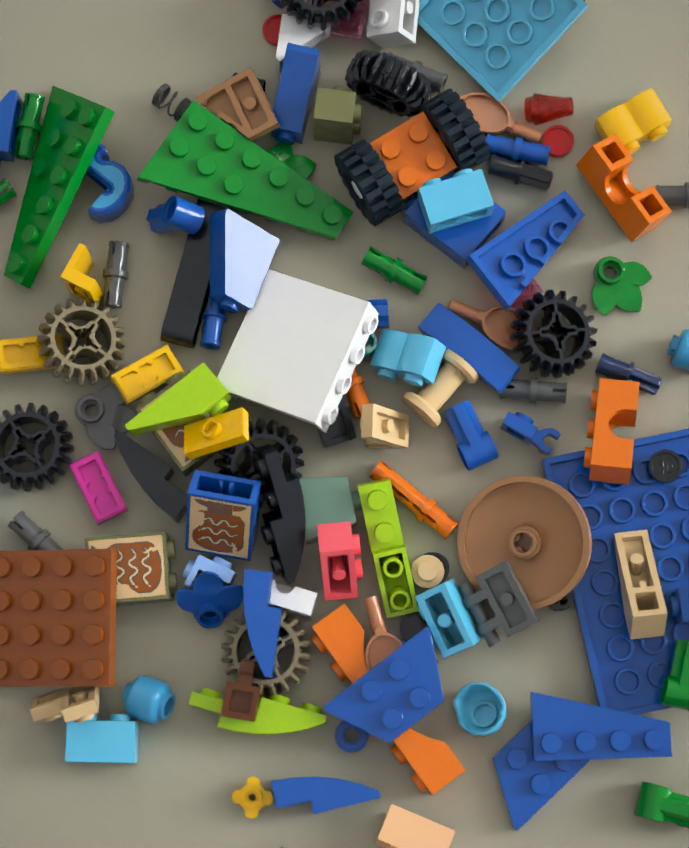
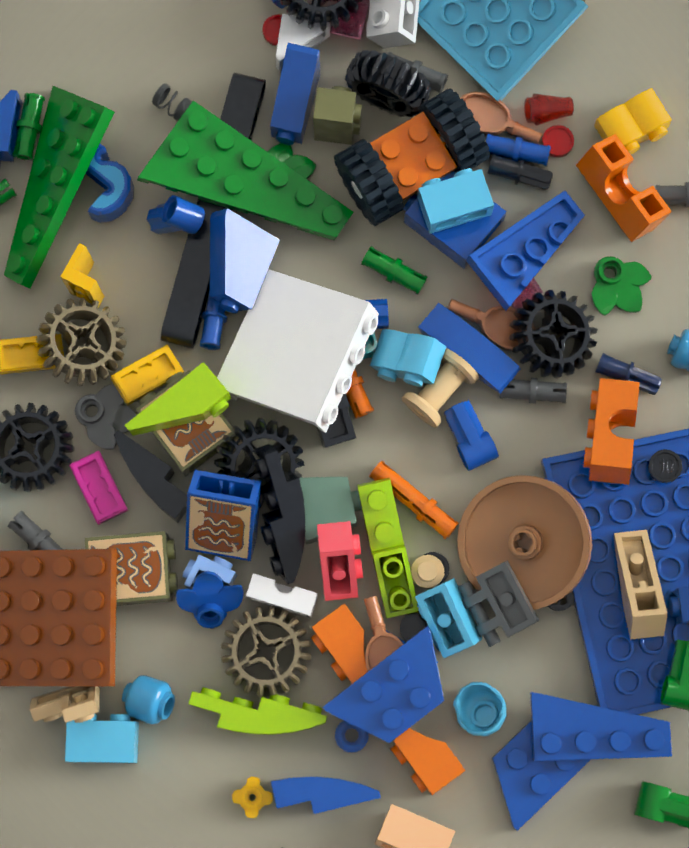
(115, 274): dark grey pin -> none
(216, 433): yellow plate -> none
(242, 105): medium nougat wing -> none
(242, 698): reddish brown plate -> none
(261, 620): blue slope -> none
(384, 427): tan plate -> none
(521, 427): blue plate -> none

